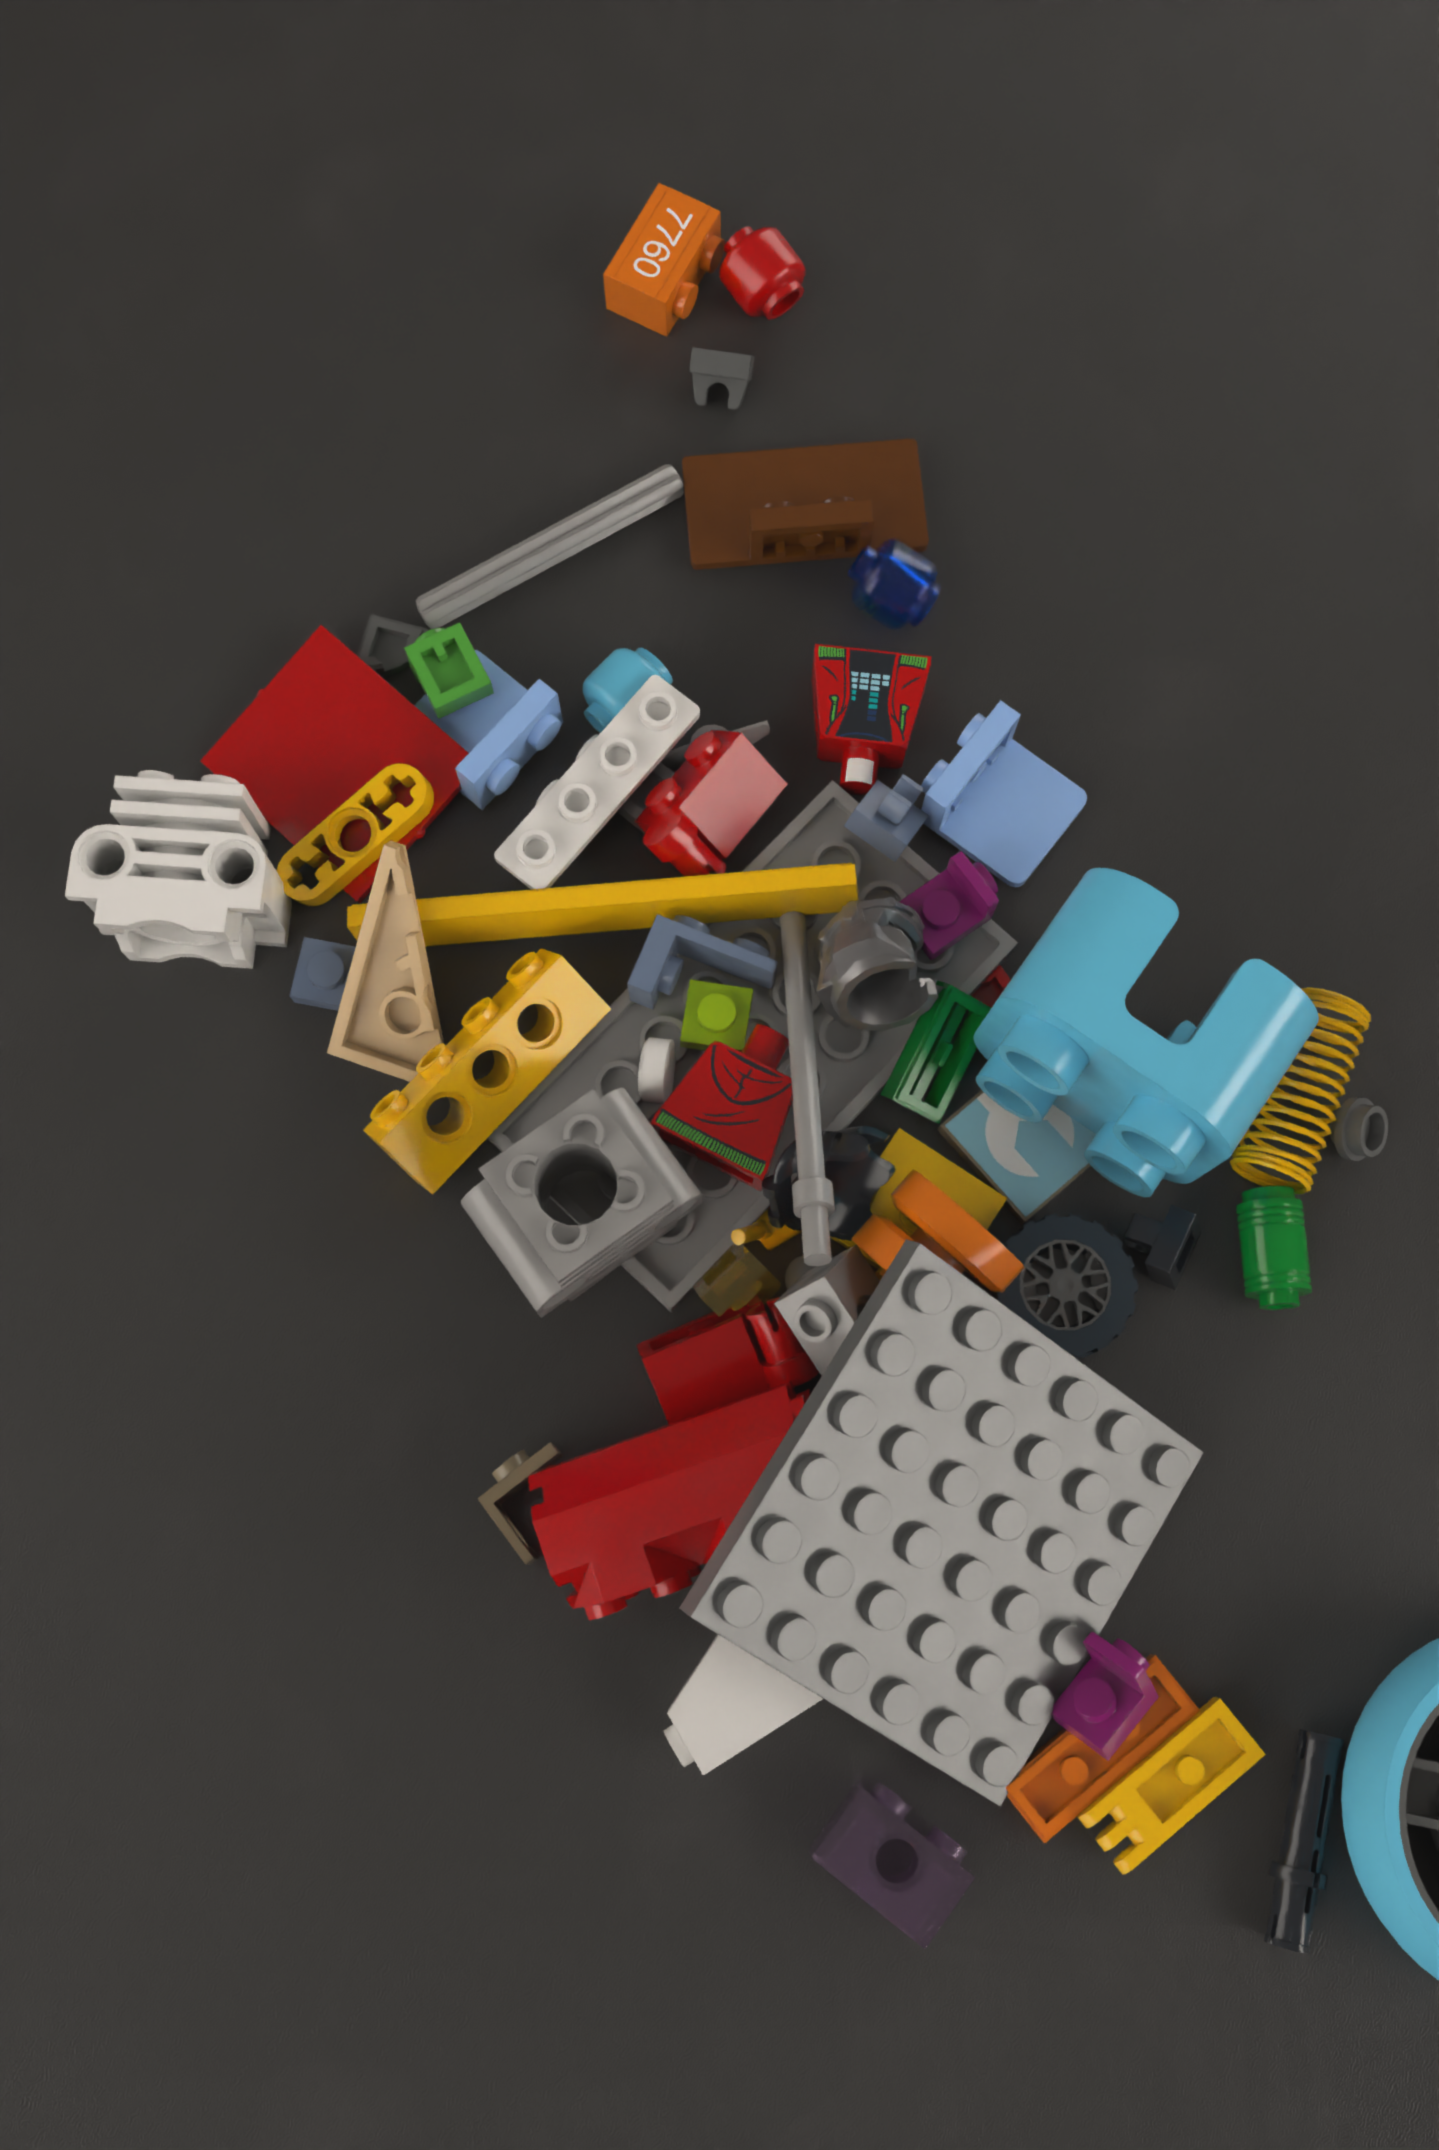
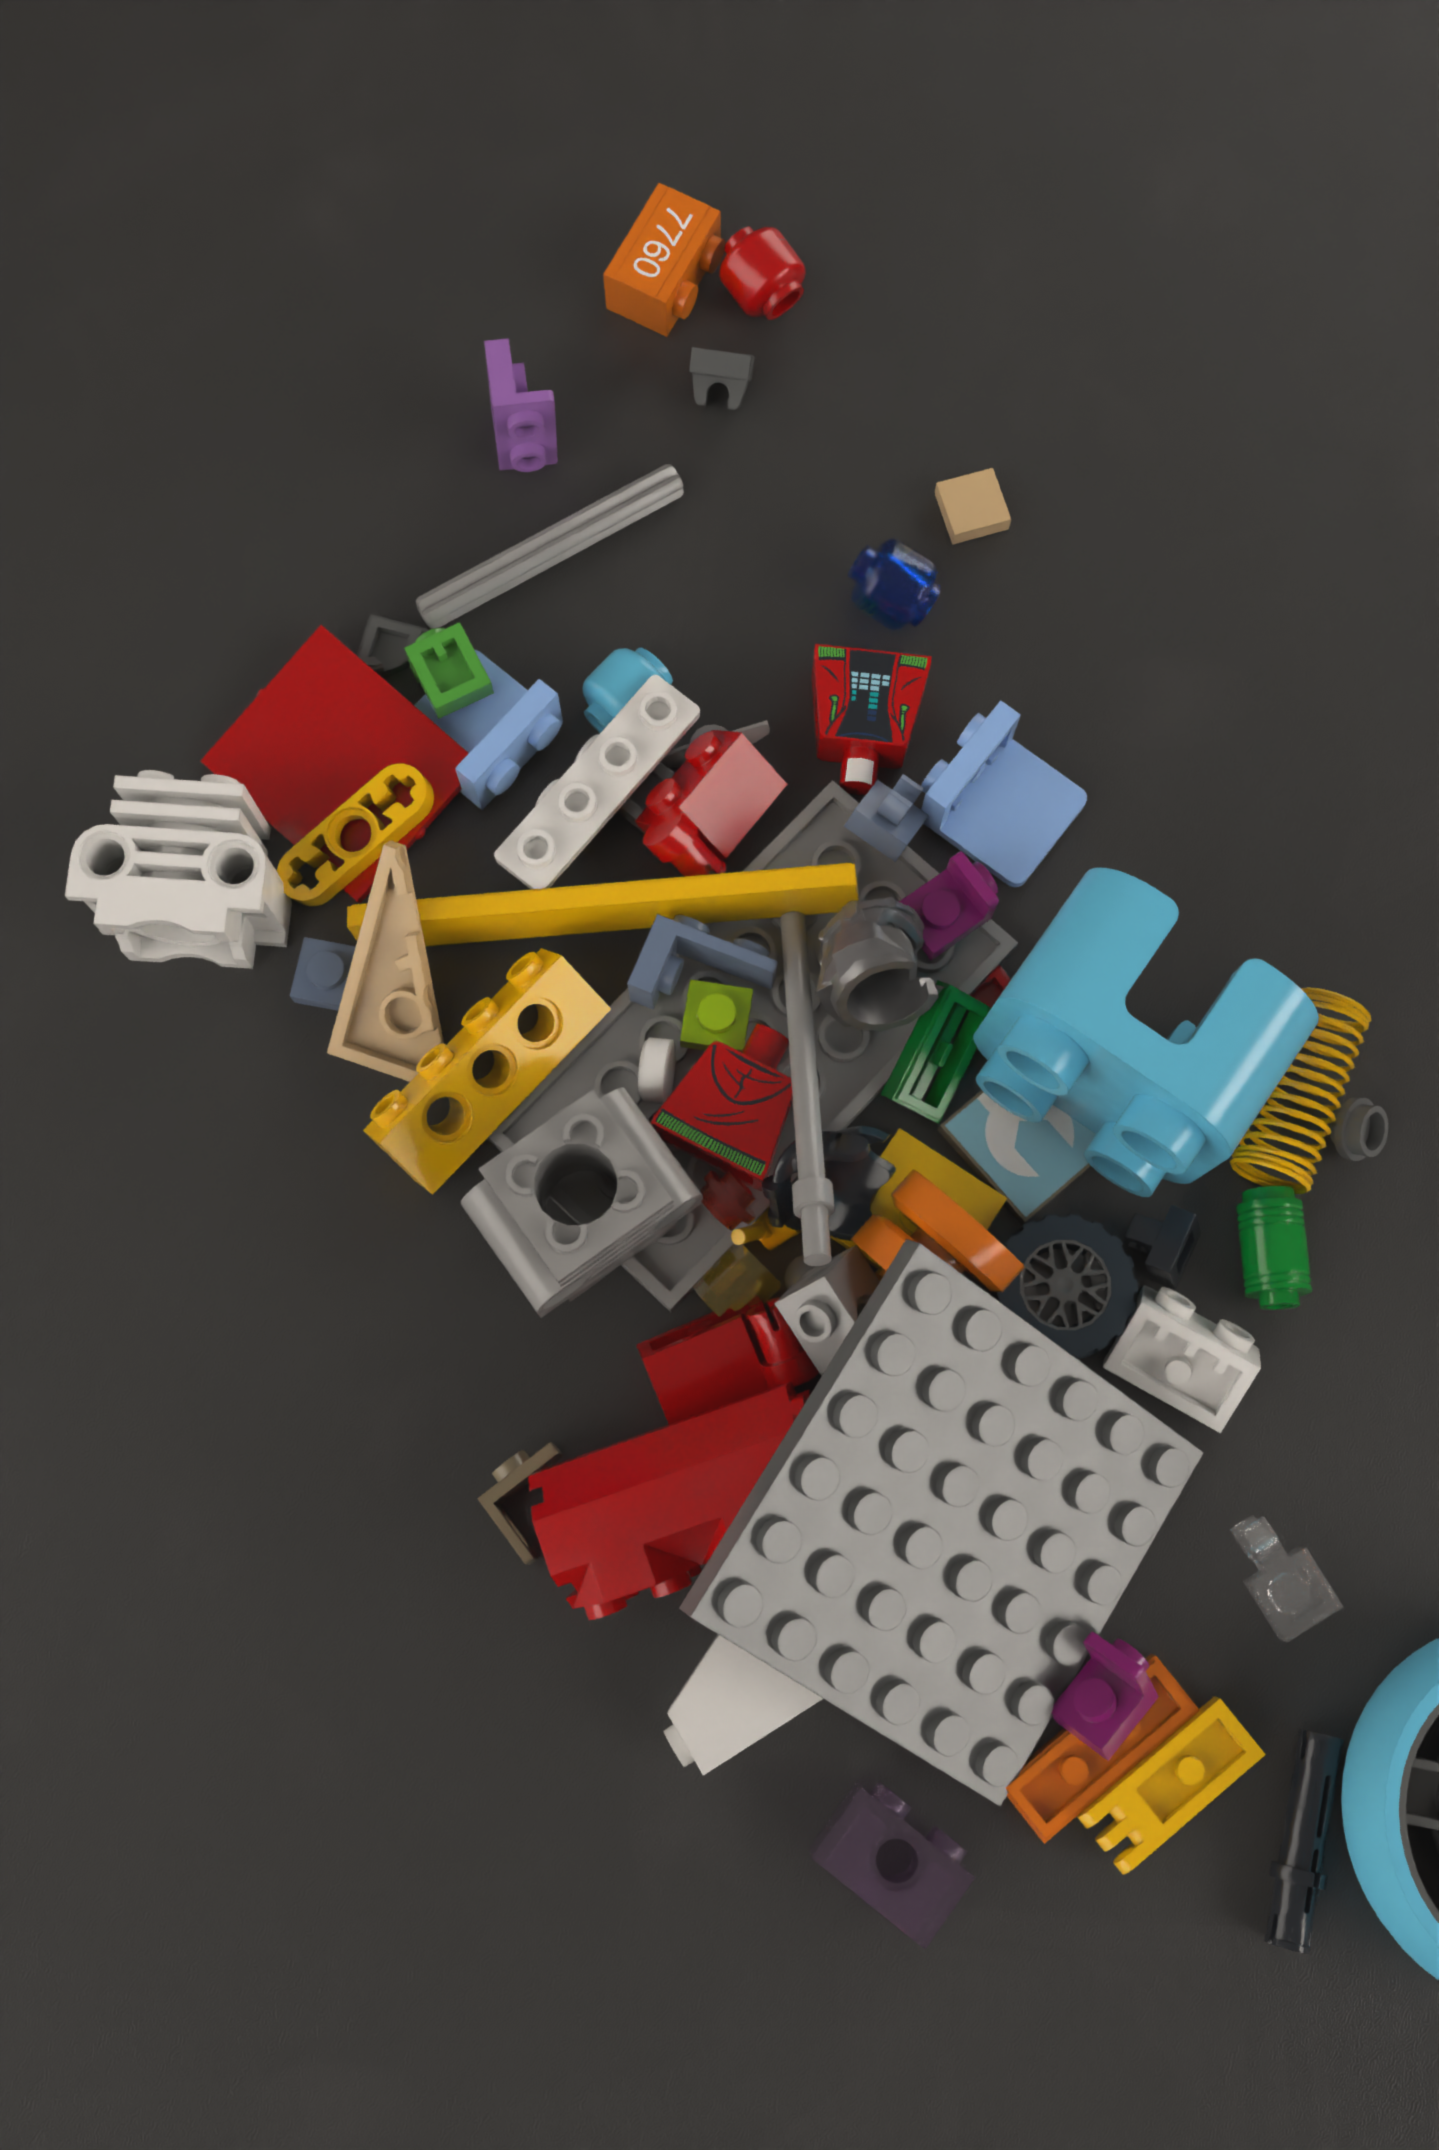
(521, 419): none -> medium lavender bracket
(728, 1199): none -> clear red plate
(802, 503): reddish brown bracket -> none
(972, 506): none -> tan tile
(1185, 1357): none -> white bracket
(1288, 1584): none -> clear plate

